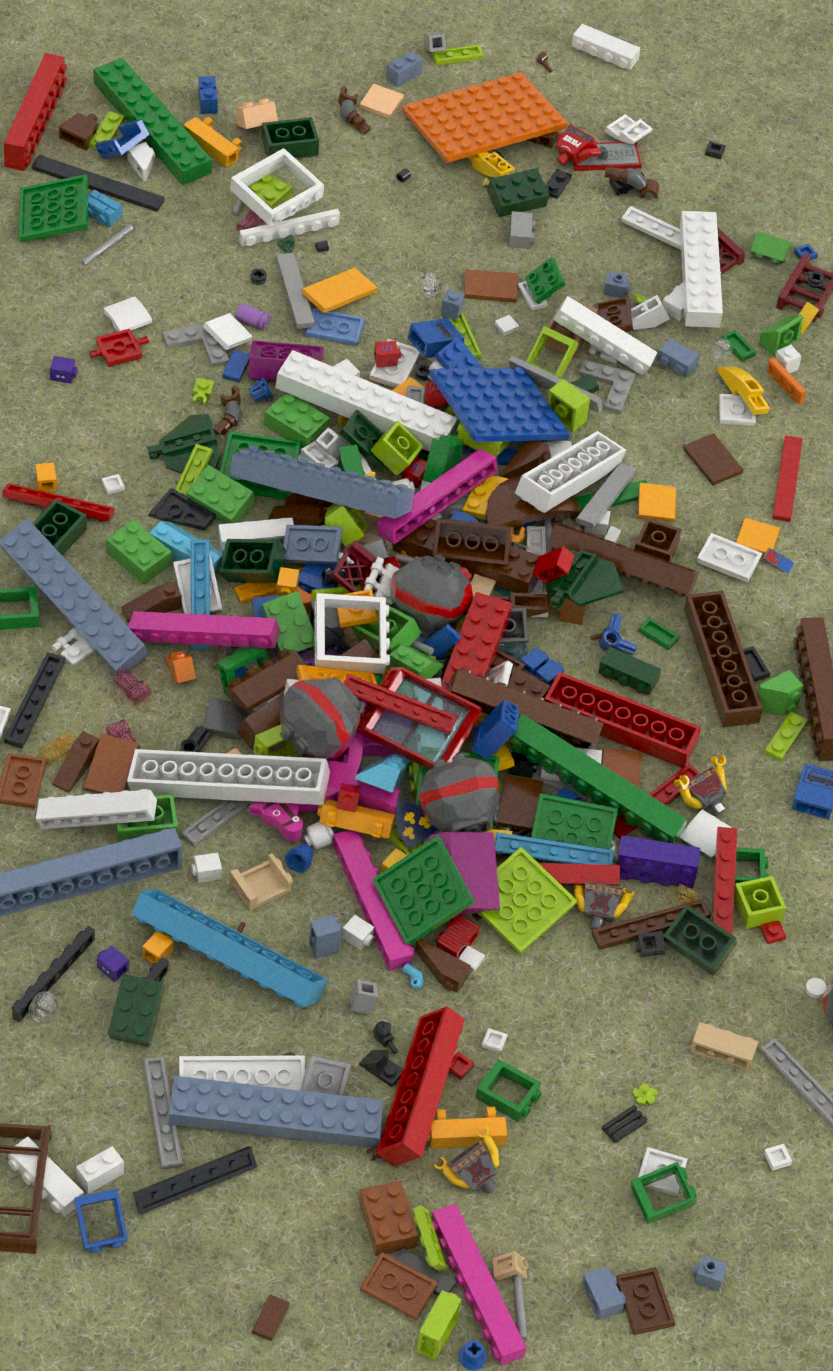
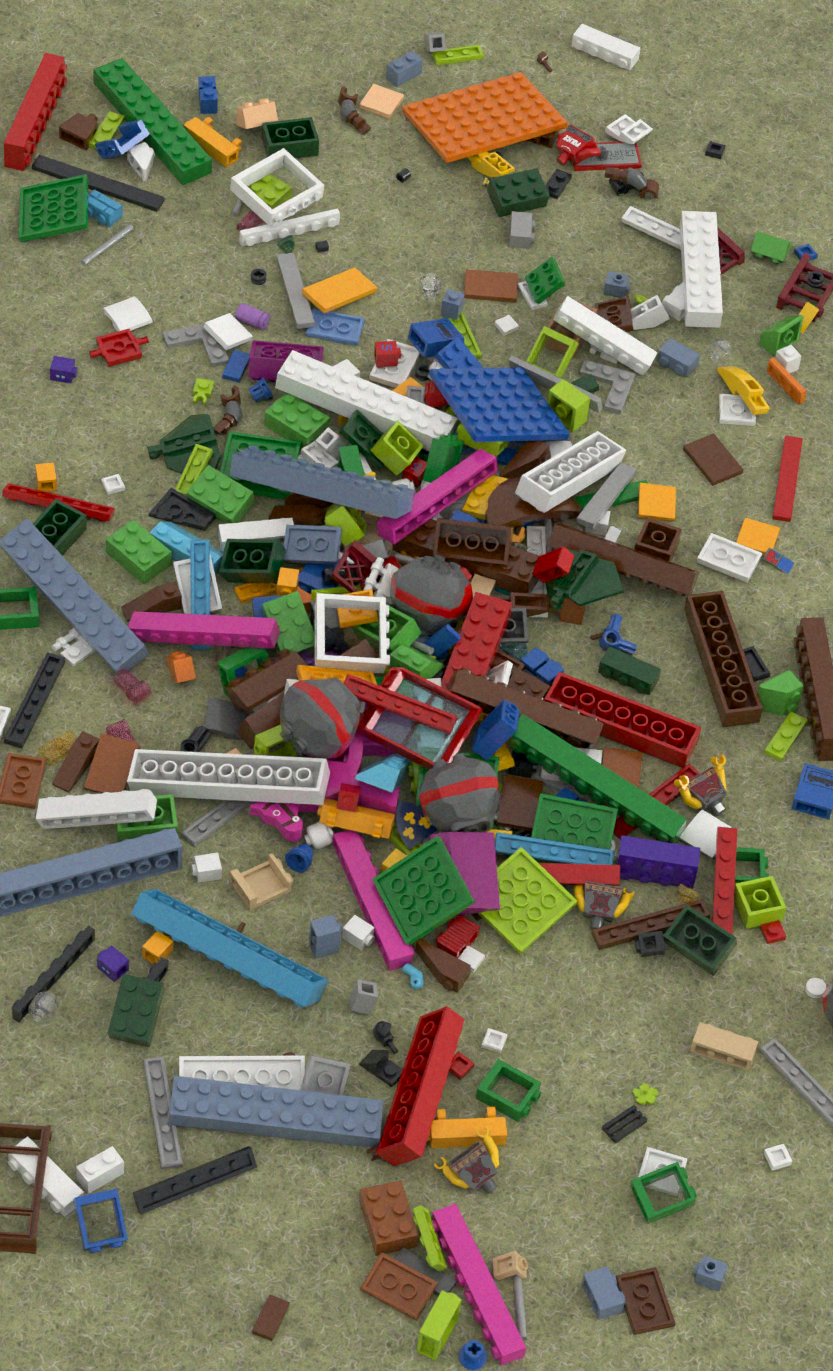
(658, 633): green tile -> none
(740, 346): green tile -> none

